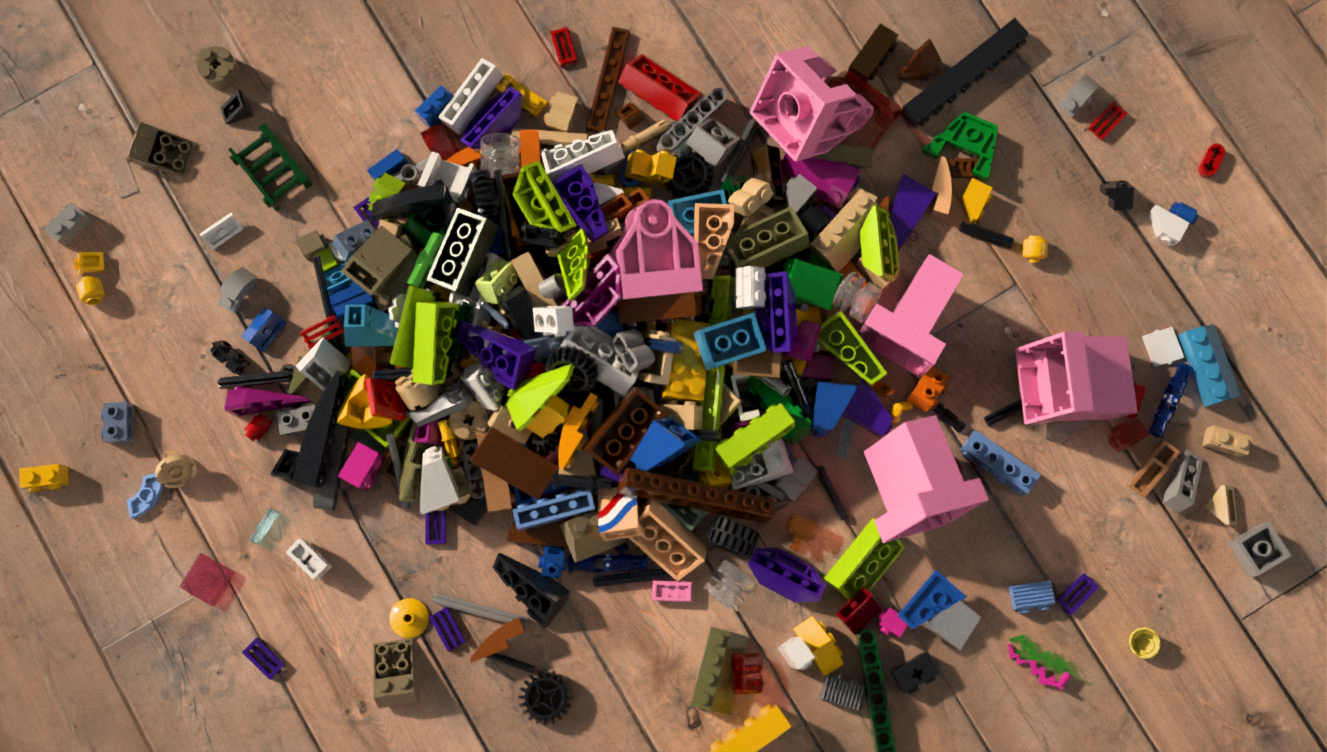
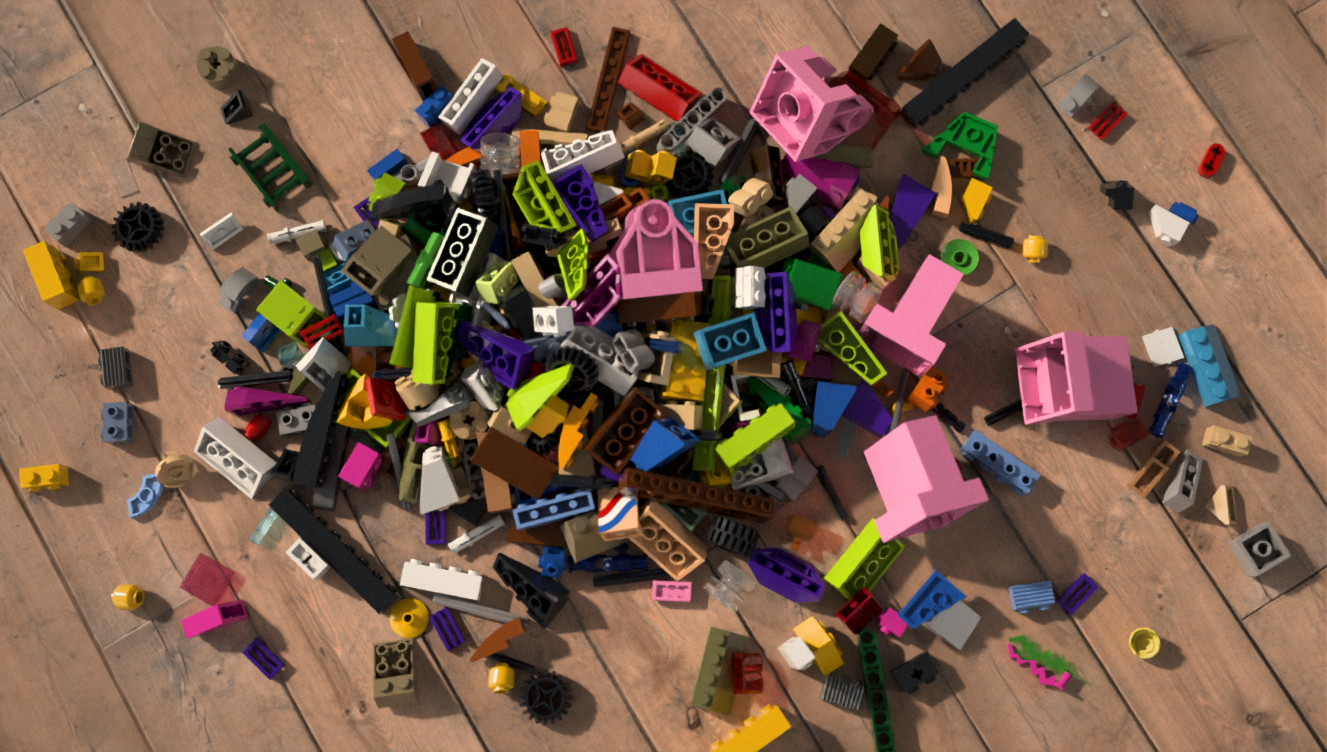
(51, 275): none -> yellow brick
(115, 368): none -> dark grey brick
(128, 597): none -> yellow head
(140, 213): none -> black gear
(214, 618): none -> dark pink slope
(234, 456): none -> white slope
(272, 282): none -> dark green arm
(289, 353): none -> clear light blue bracket
(290, 312): none -> lime slope
(296, 232): none -> white pin
(334, 550): none -> black brick
(415, 65): none -> reddish brown slope
(442, 580): none -> white brick
(476, 534): none -> white pin
(501, 678): none -> yellow head
(662, 188): none -> lime bush
(900, 399): none -> dark grey bar
(964, 250): none -> bright green dish

